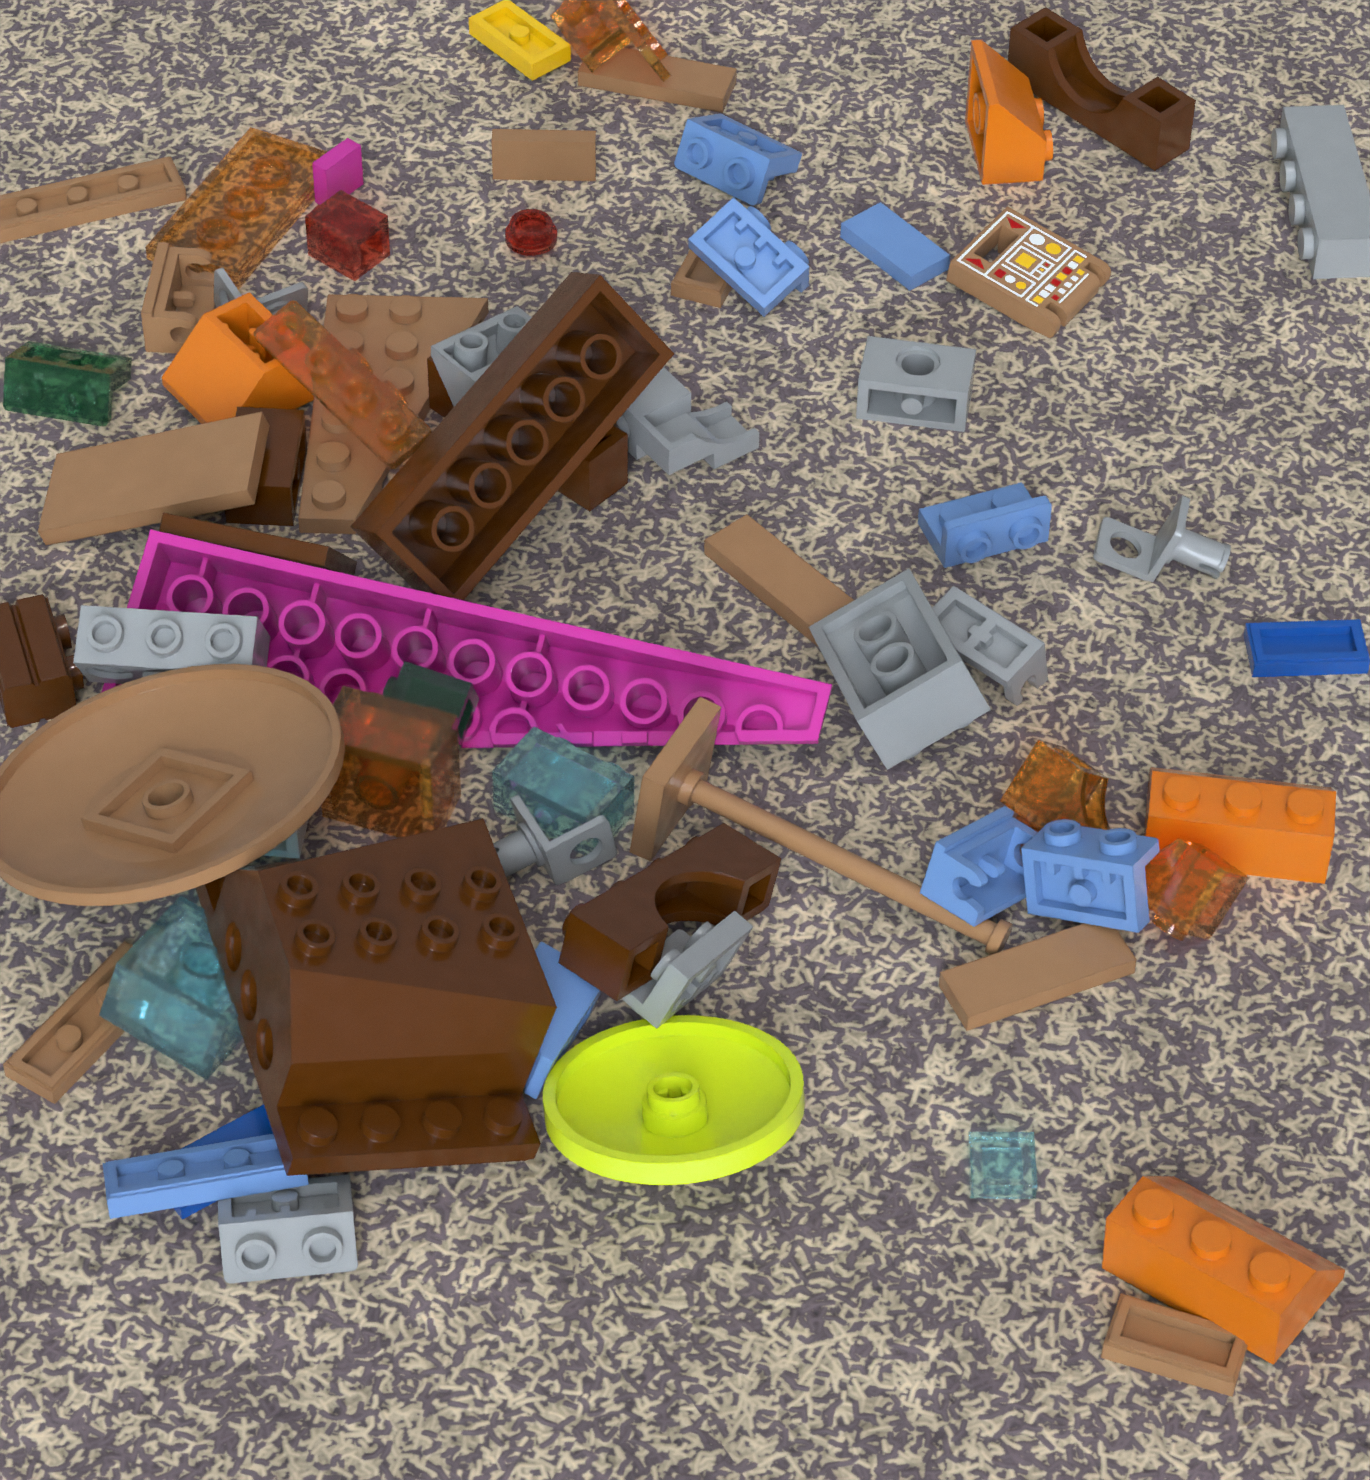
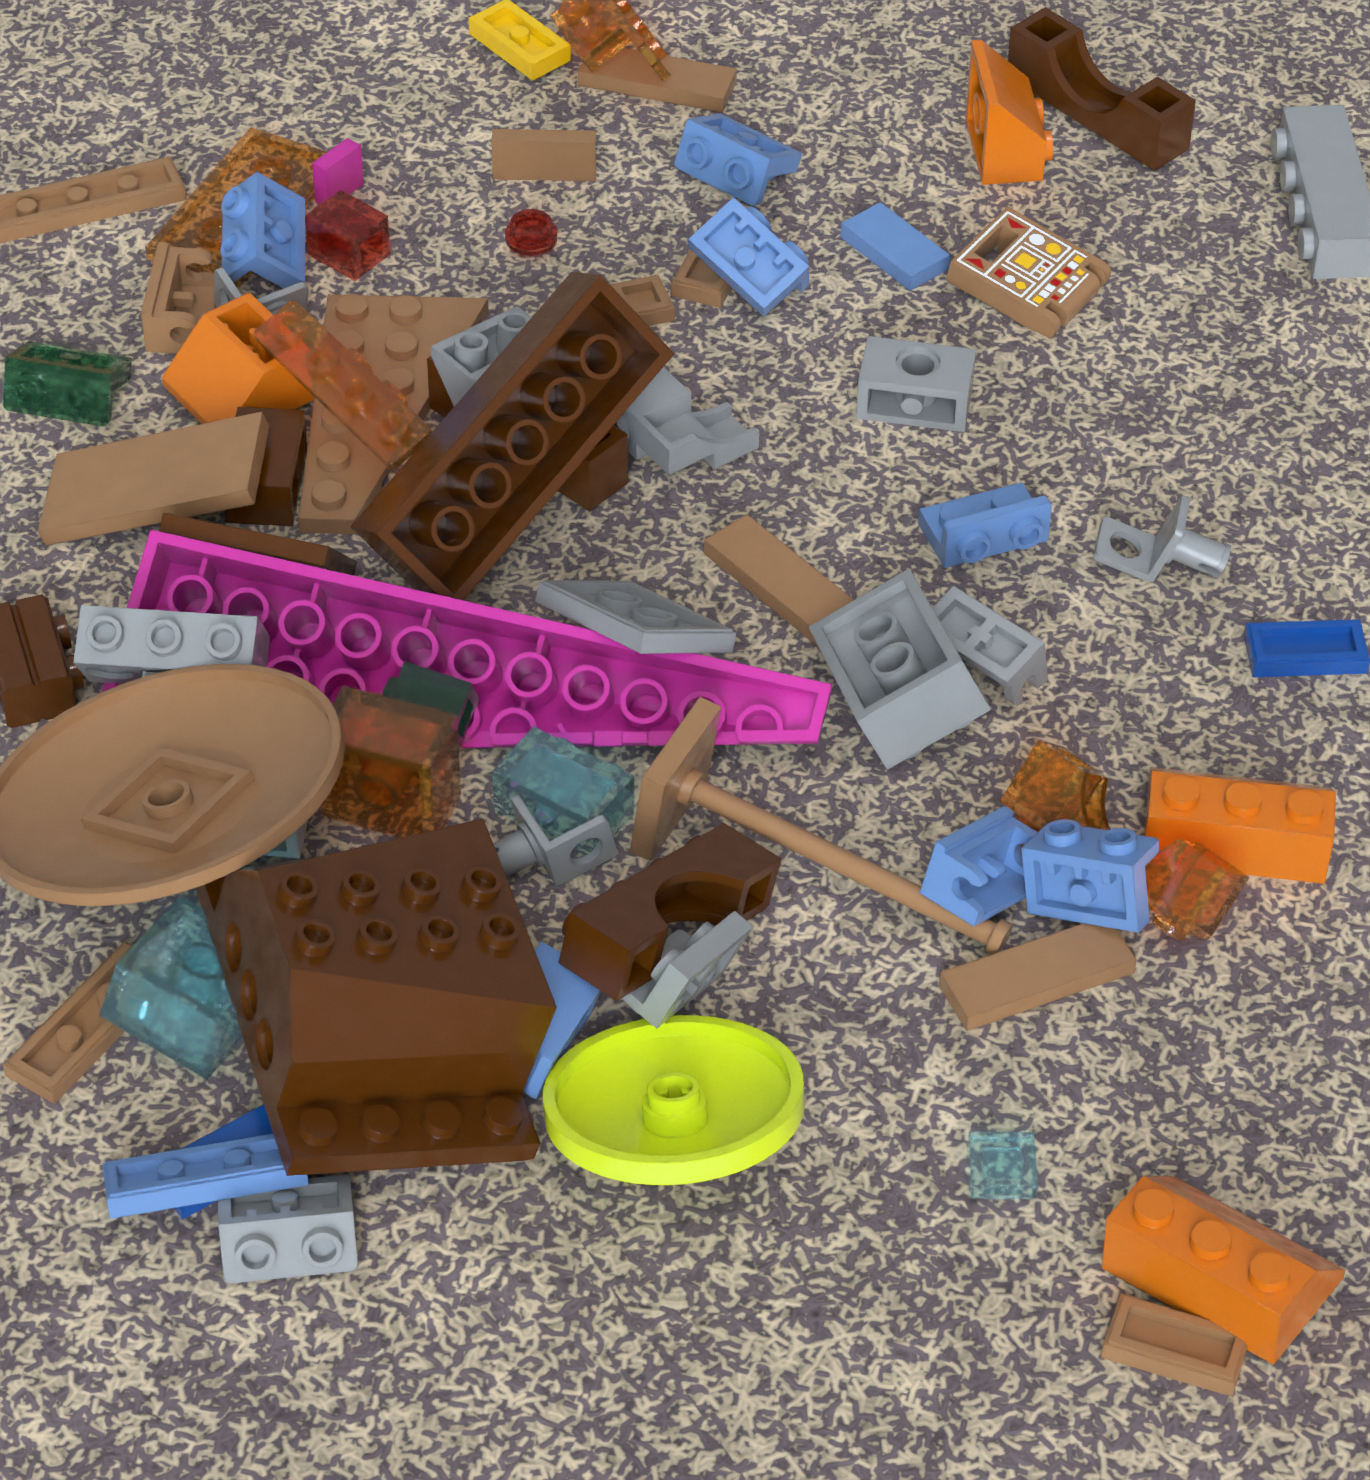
(263, 231): none -> medium blue bracket
(635, 616): none -> light grey tile
(647, 298): none -> medium nougat tile

